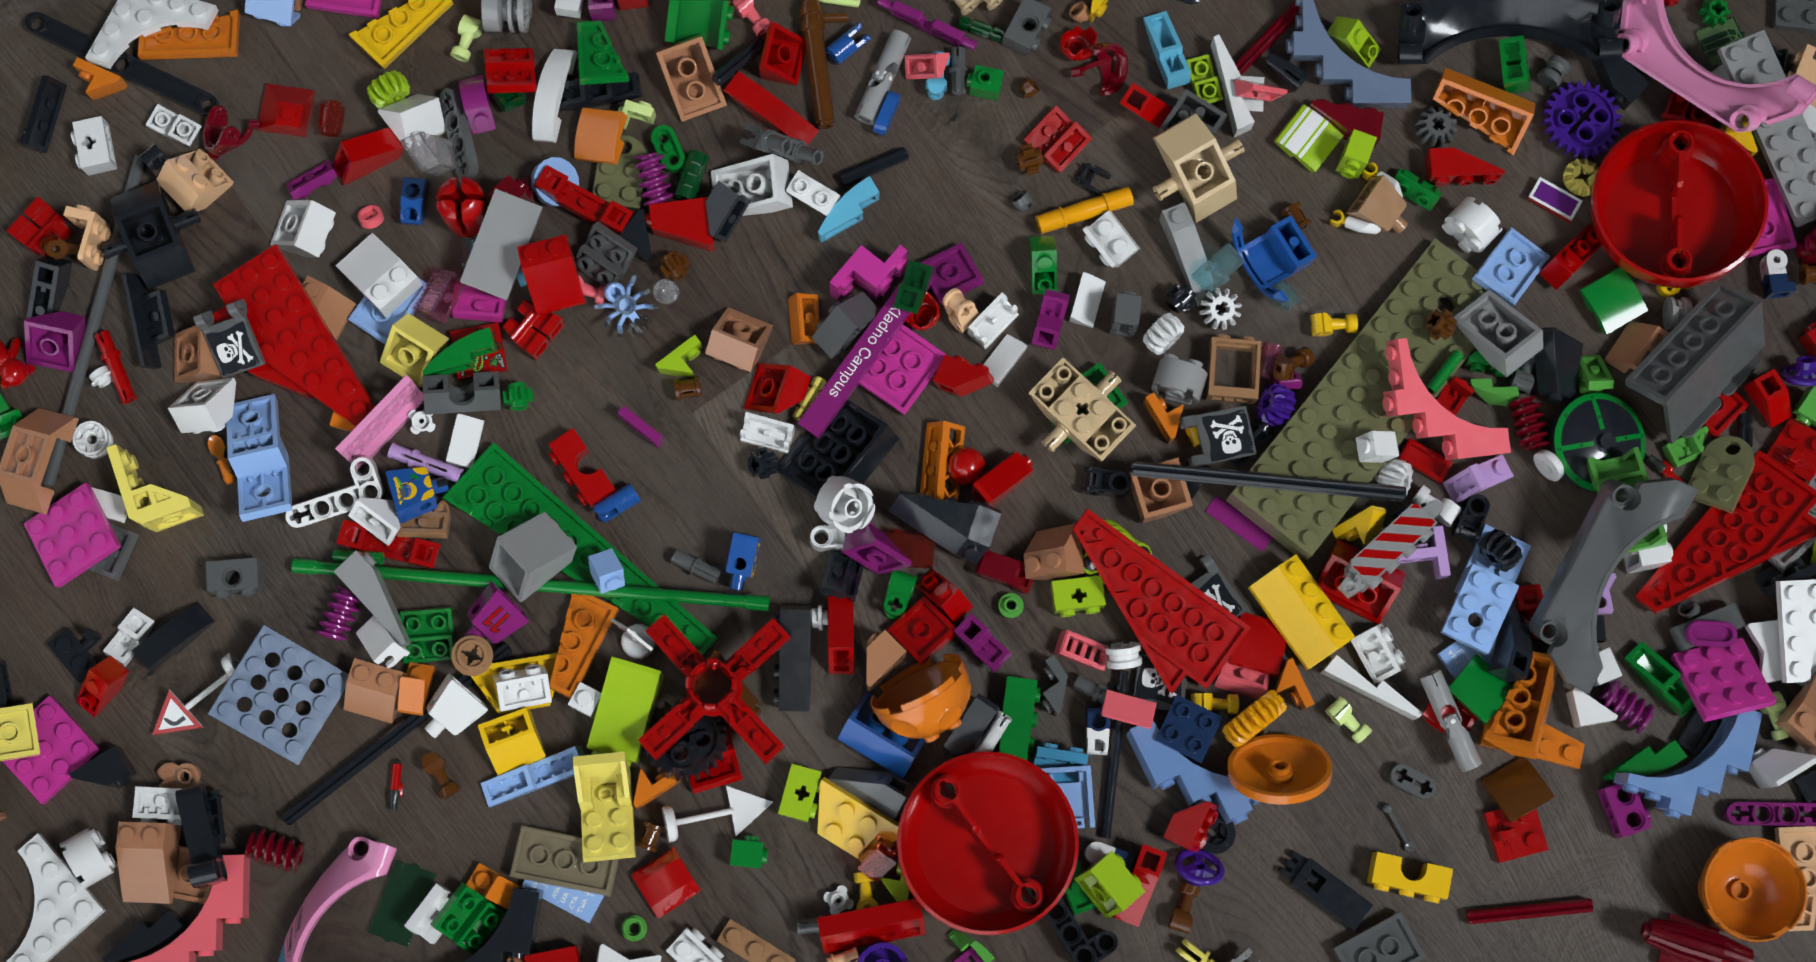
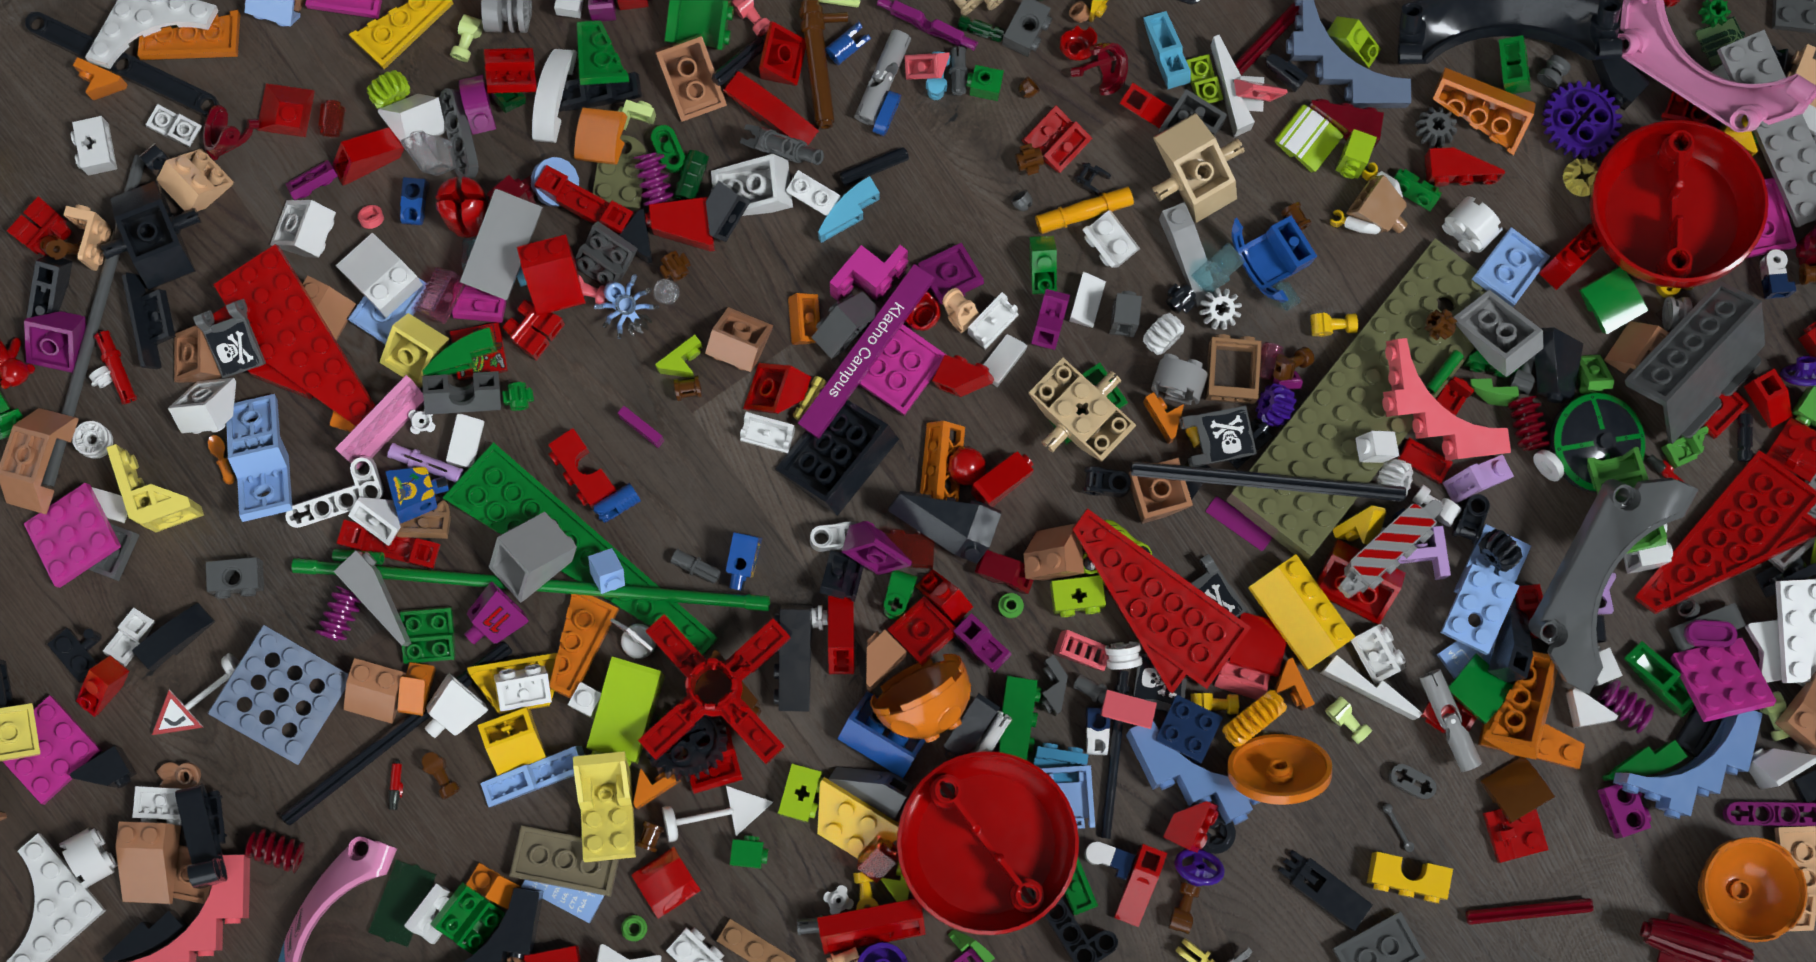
(44, 114): black hinge -> none
(381, 643): white hinge -> none
(468, 644): medium nougat gear -> none
(763, 463): black gear -> none
(845, 504): white brick -> none
(914, 287): dark green slope -> none
(1110, 884): lime slope -> none
(1554, 200): tile -> none
(1722, 475): olive plate -> none

